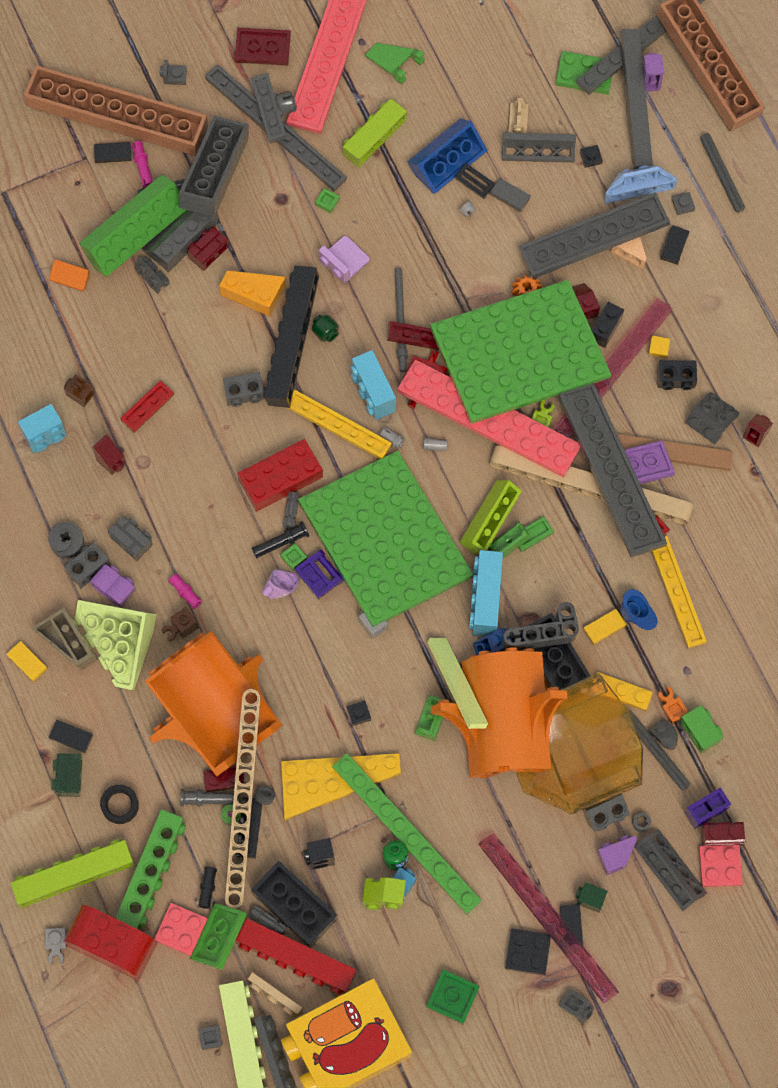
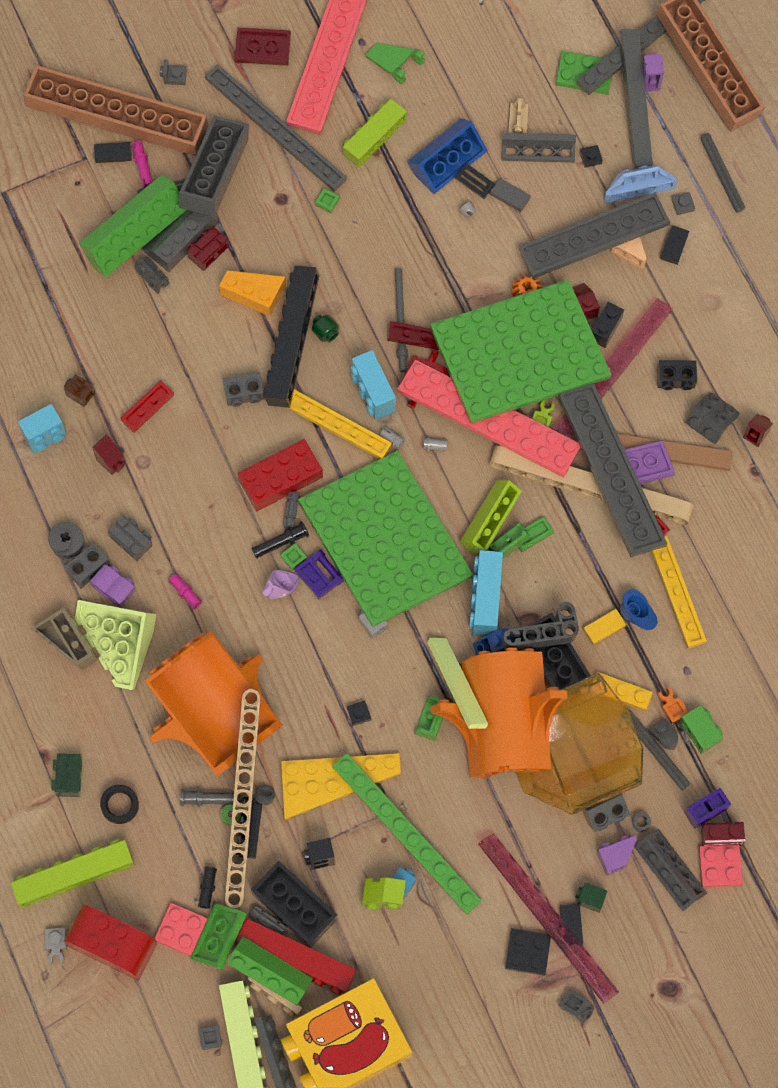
(27, 661): yellow tile -> none
(69, 275): orange slope -> none
(70, 736): black tile -> none
(165, 822): bright green brick -> none
(182, 623): reddish brown brick -> none
(223, 781): dark red plate -> none
(269, 970): none -> bright green brick
(272, 107): dark grey plate -> none
(343, 259): lavender bracket -> none
(395, 855): green head -> none
(453, 996): green plate -> none
(659, 346): yellow tile -> none

